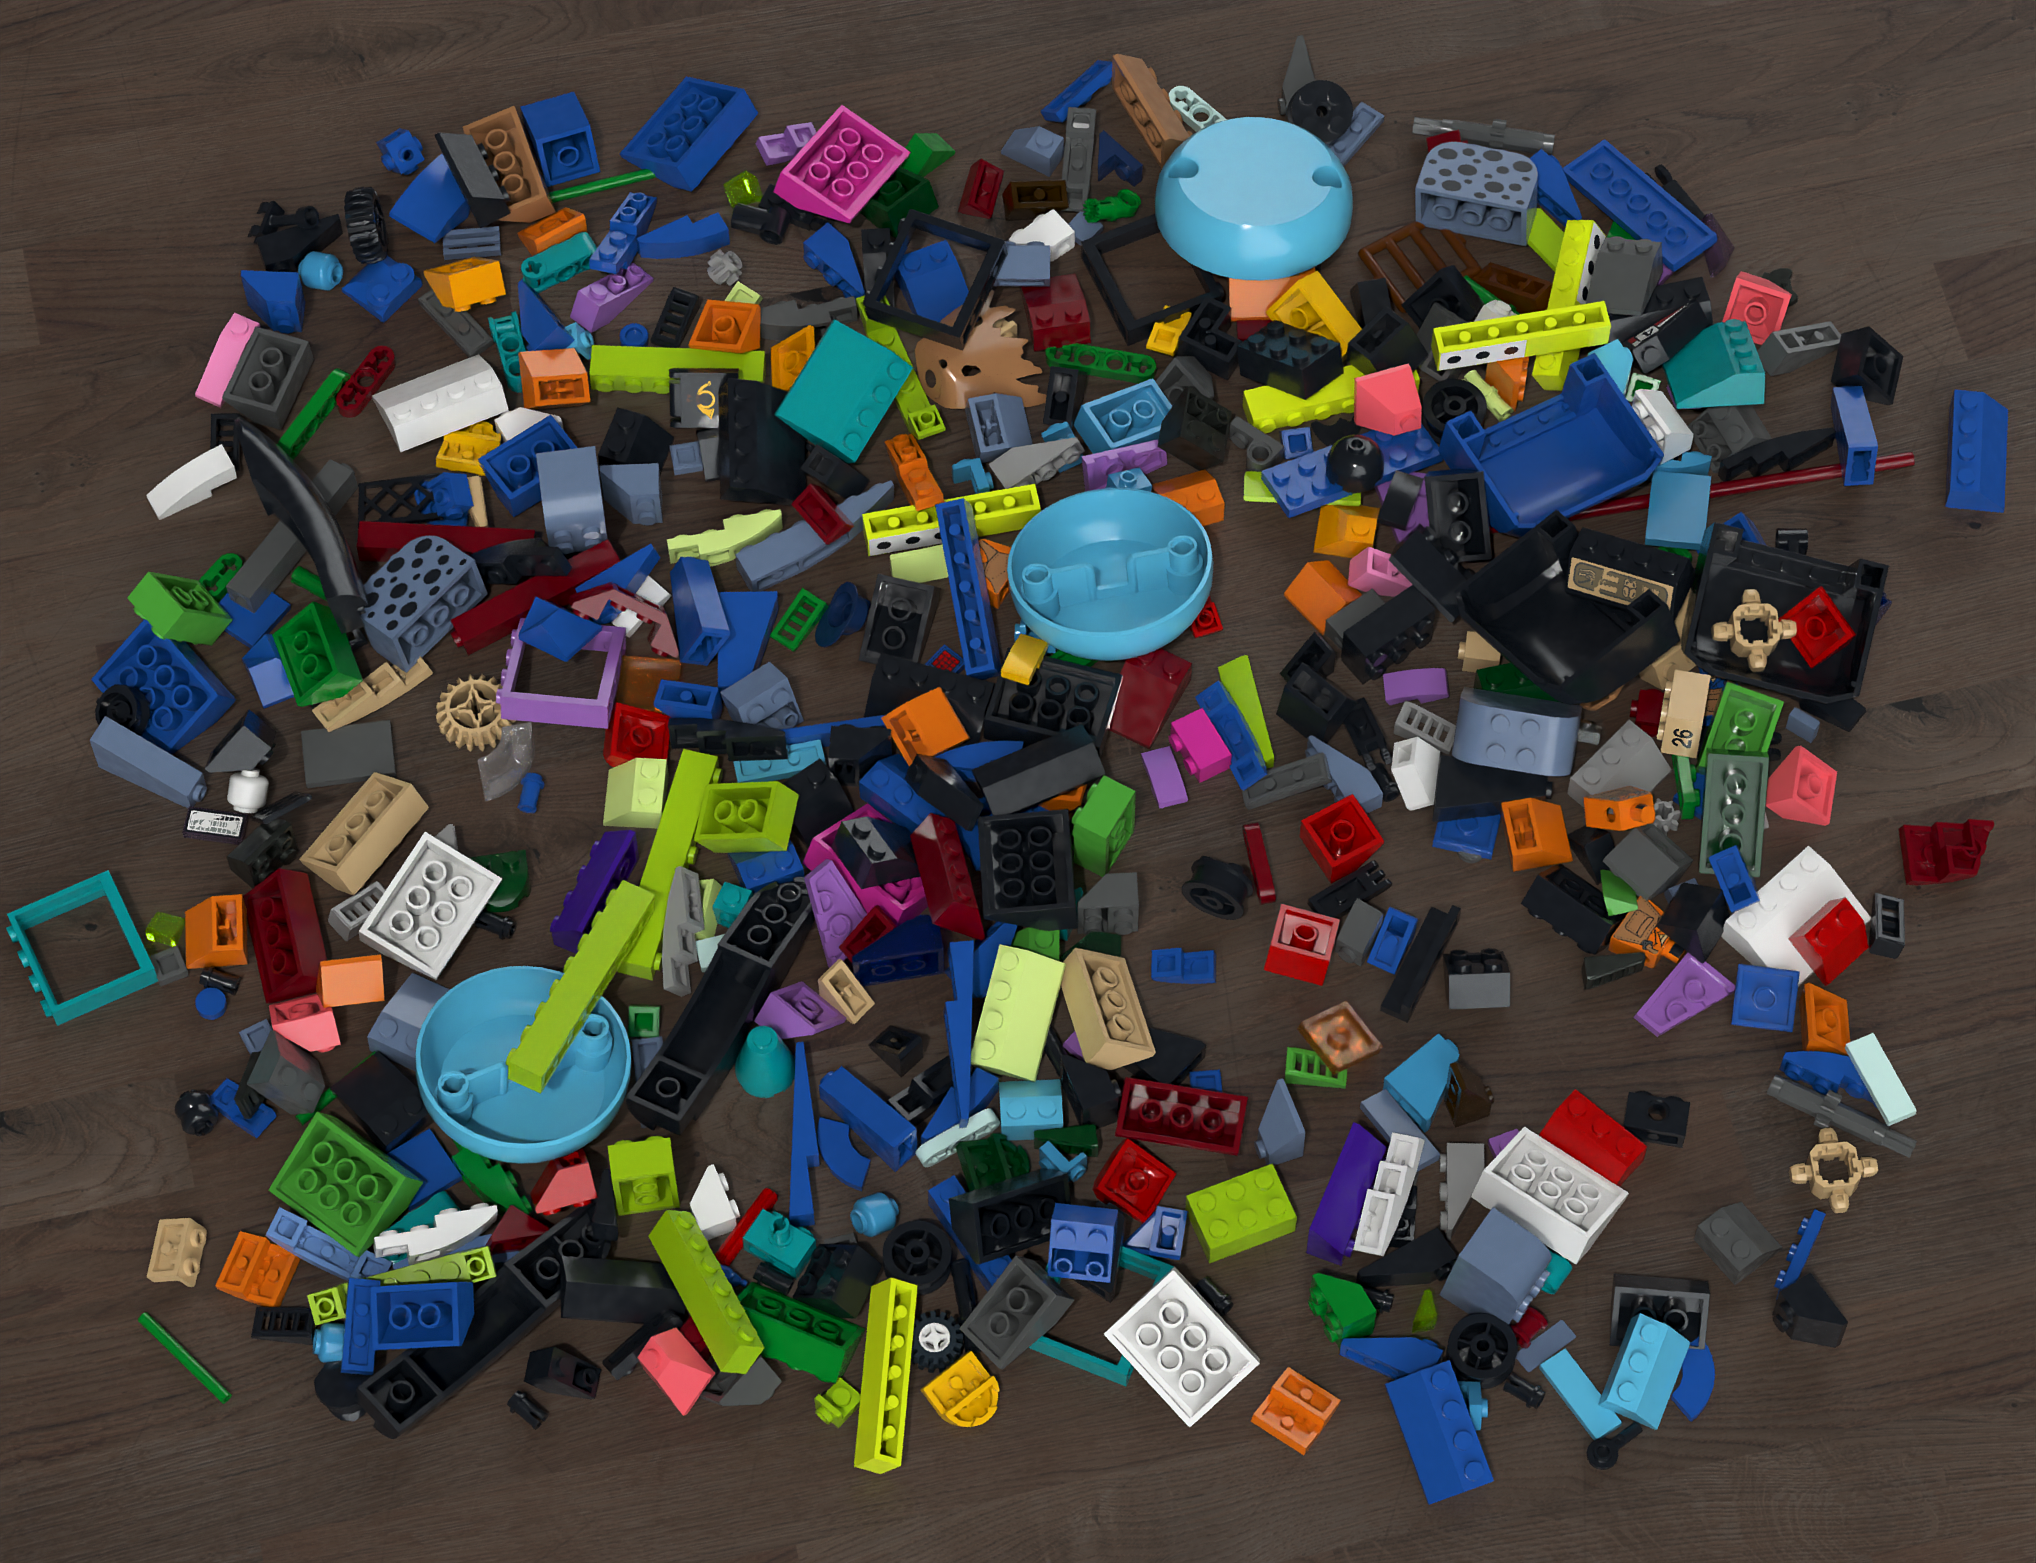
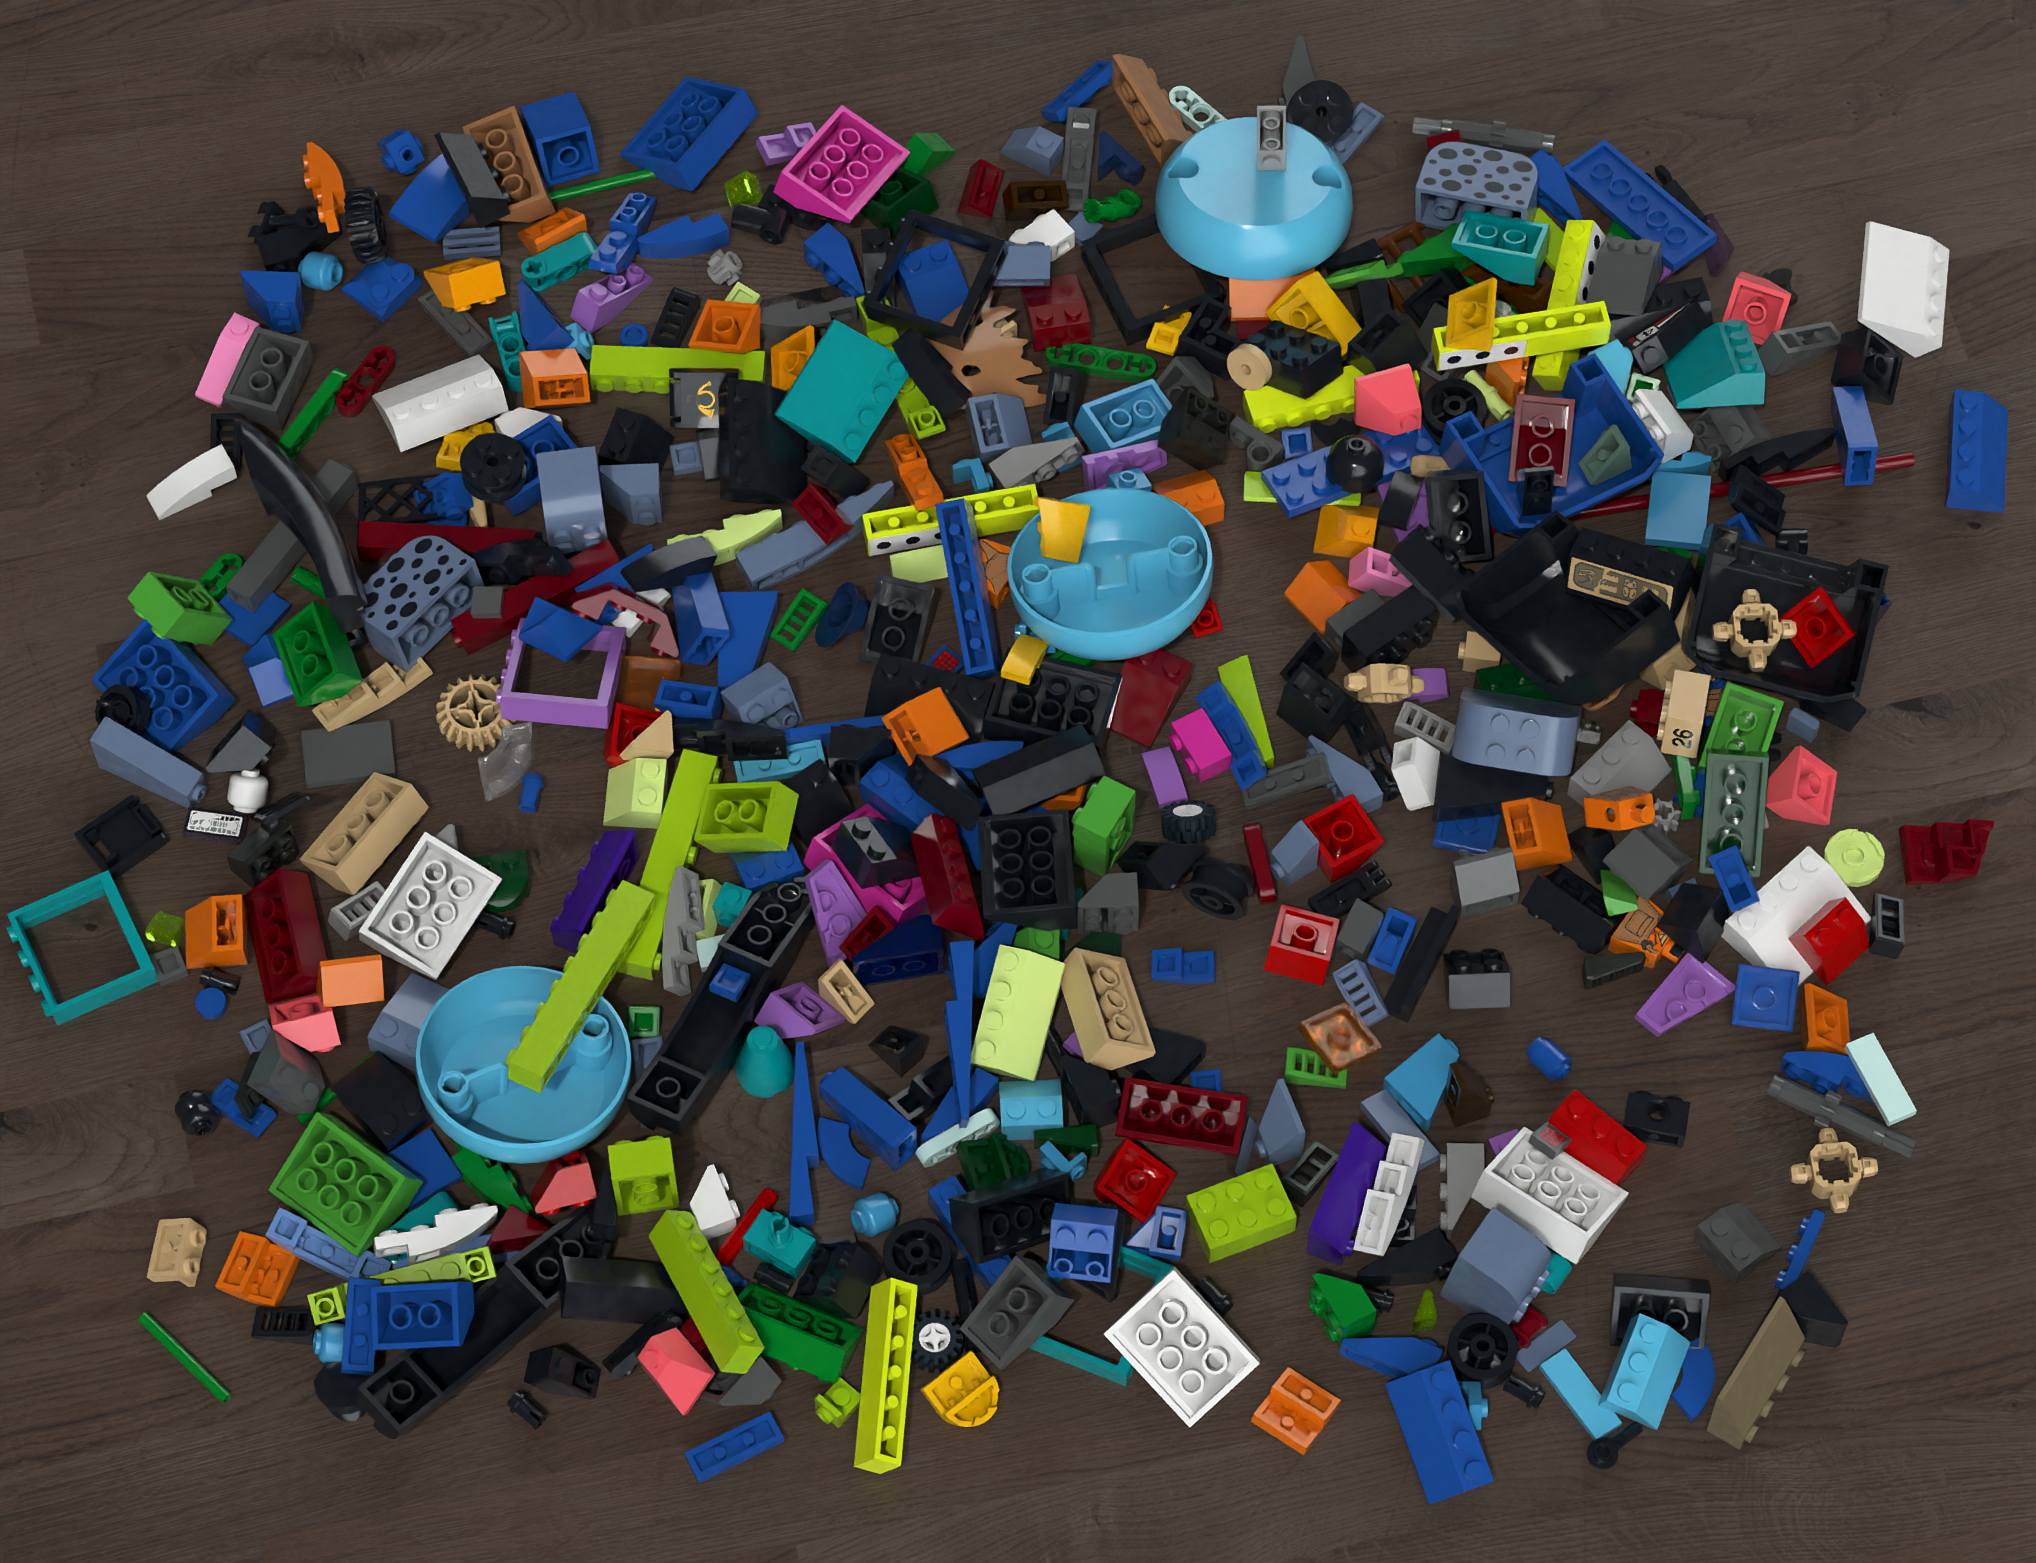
(125, 835): none -> black container
(326, 185): none -> orange slope
(487, 602): none -> dark grey tile
(493, 467): none -> black wheel
(653, 742): none -> tan slope
(670, 565): none -> black slope
(730, 982): none -> blue tile
(734, 1447): none -> blue plate
(930, 372): none -> black slope
(1061, 528): none -> yellow slope
(1159, 863): none -> black slope
(1188, 821): none -> black wheel
(1246, 1147): none -> sand blue sticker
(1249, 367): none -> tan piece
(1271, 138): none -> light grey slope
(1295, 855): none -> sand blue slope
(1297, 1188): none -> pearl dark grey slope
(1346, 987): none -> sand blue slope
(1358, 255): none -> black slope
(1375, 270): none -> bright green slope
(1384, 683): none -> tan piece
(1423, 463): none -> tan piece
(1434, 255): none -> green slope
(1472, 317): none -> yellow slope
(1484, 882): none -> slope
(1503, 245): none -> teal slope
(1535, 490): none -> black slope
(1541, 435): none -> dark red slope
(1549, 1059): none -> blue brick
(1549, 1140): none -> tile
(1607, 457): none -> sand green slope
(1756, 499): none -> black slope
(1758, 1377): none -> dark tan slope
(1855, 857): none -> yellowish green tile
(1903, 287): none -> white slope

